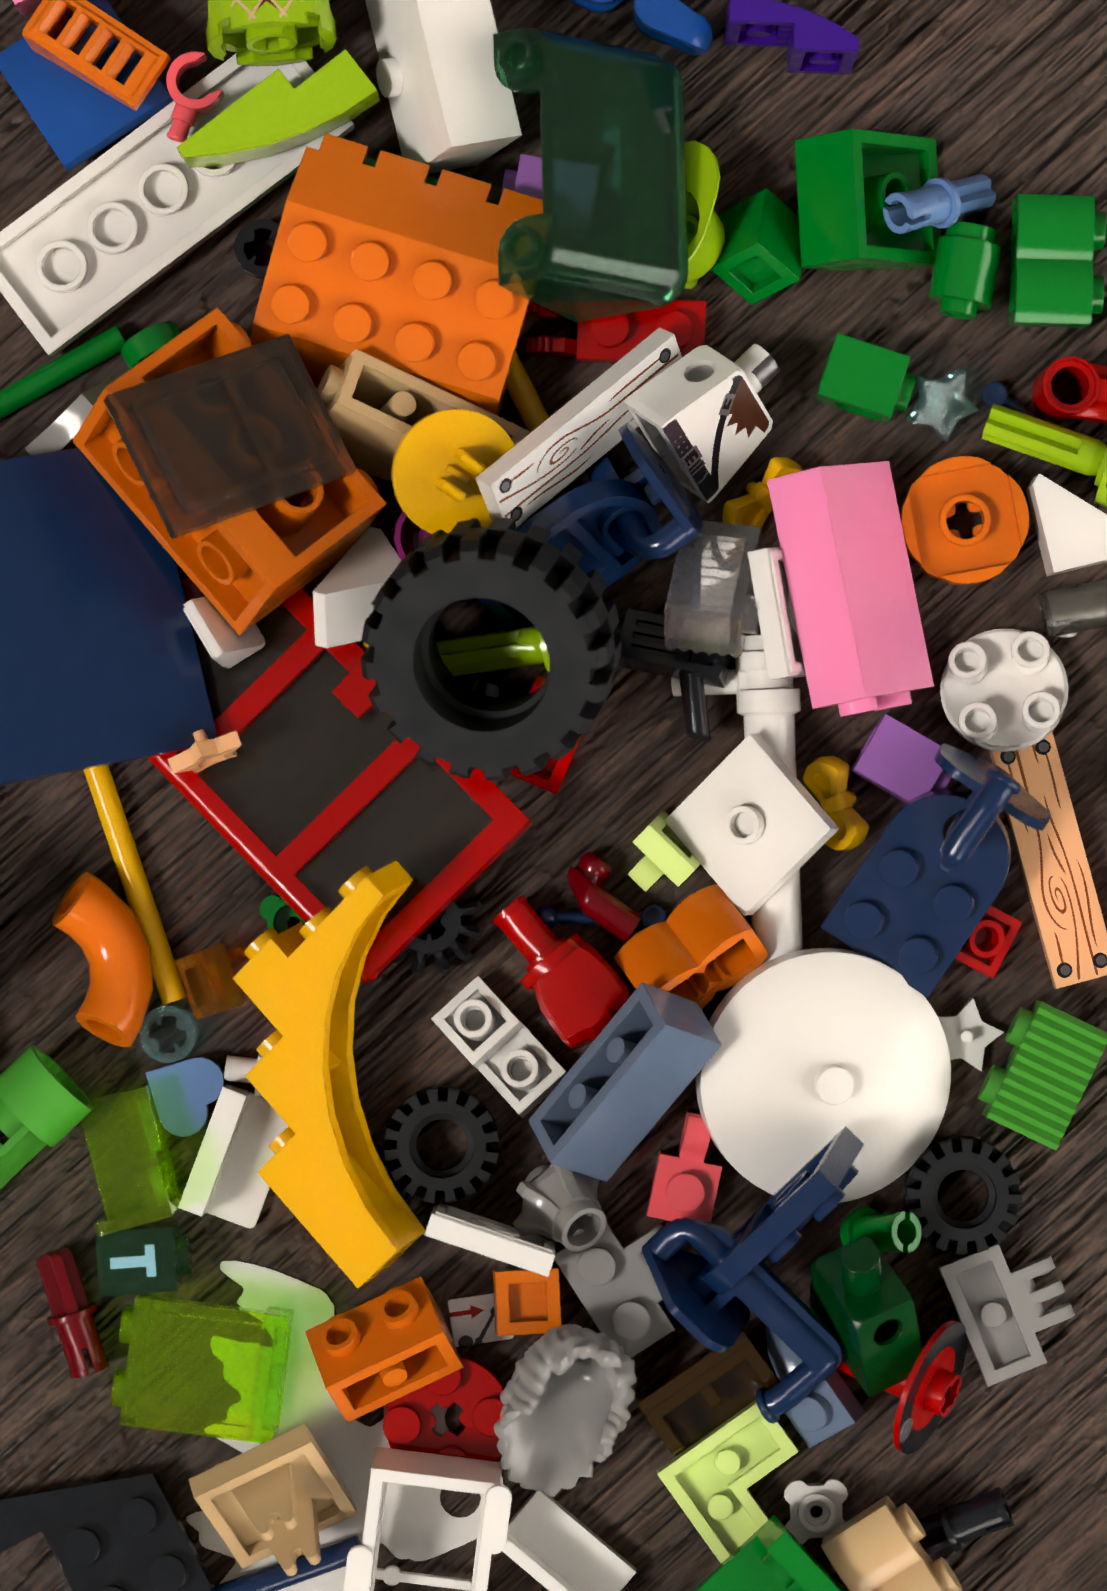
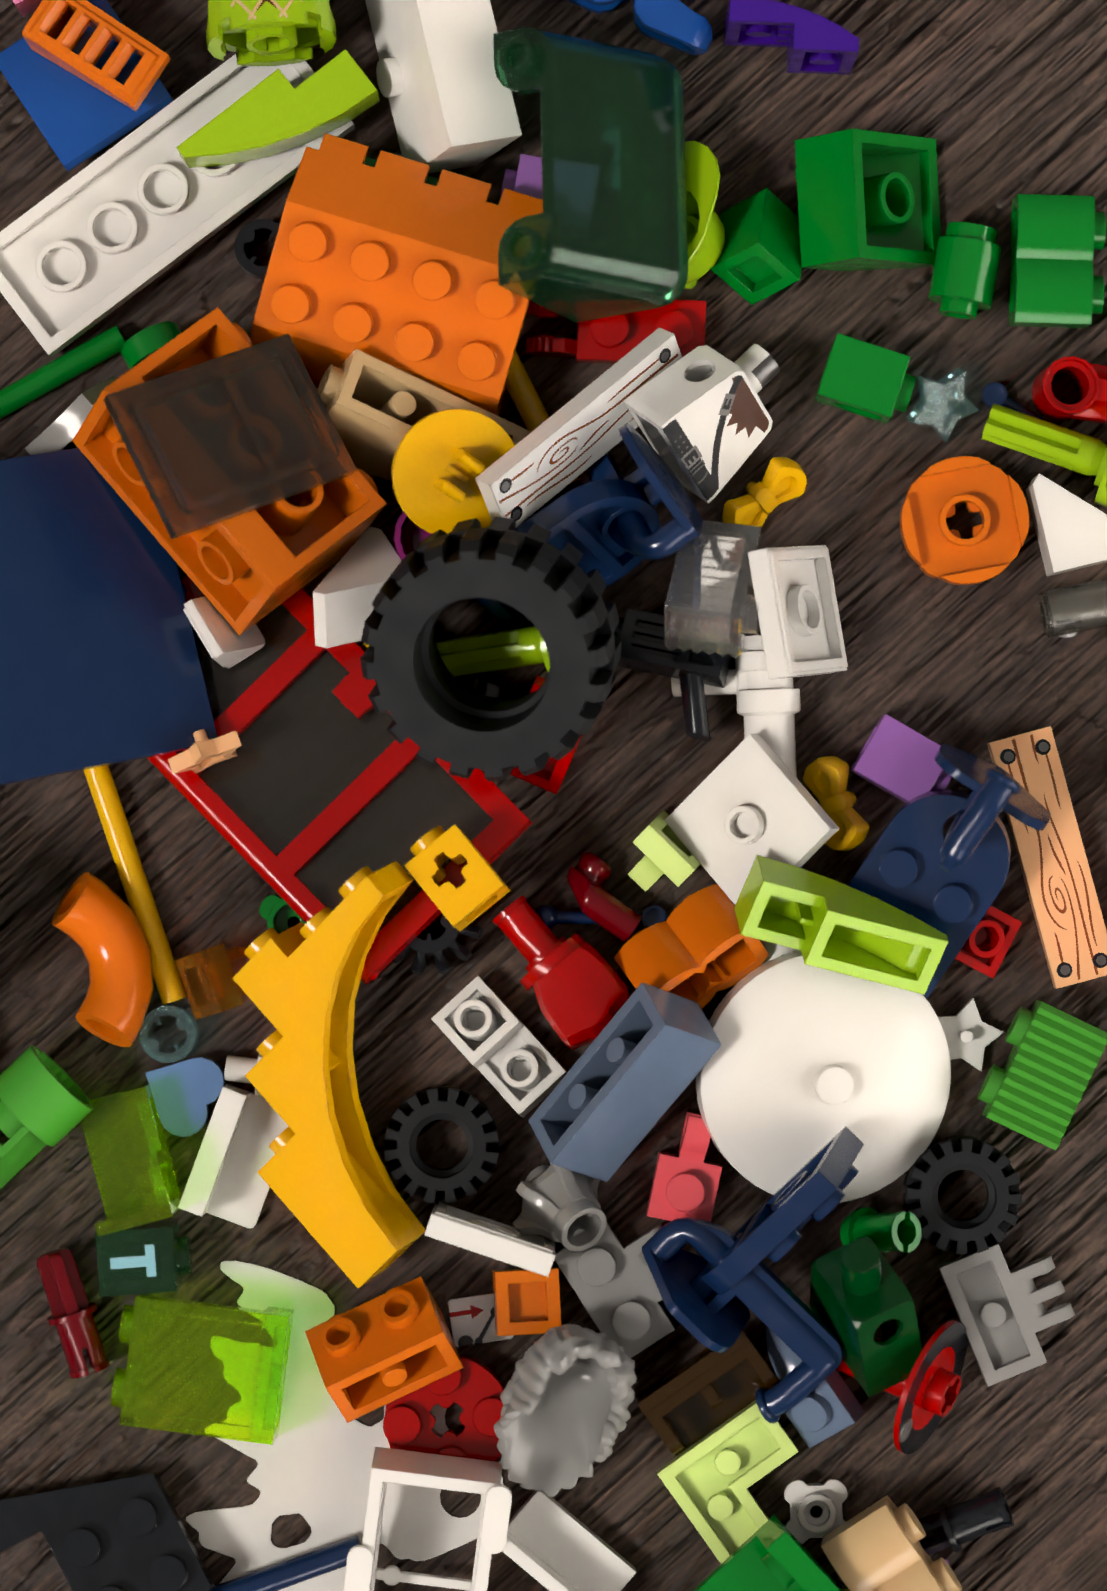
(185, 109): coral piece -> none
(274, 1500): tan plate -> none
(475, 895): none -> yellow brick
(838, 926): none -> lime slope
(851, 586): bright pink brick -> none
(938, 203): medium blue axle -> none
(1004, 689): white dish -> none

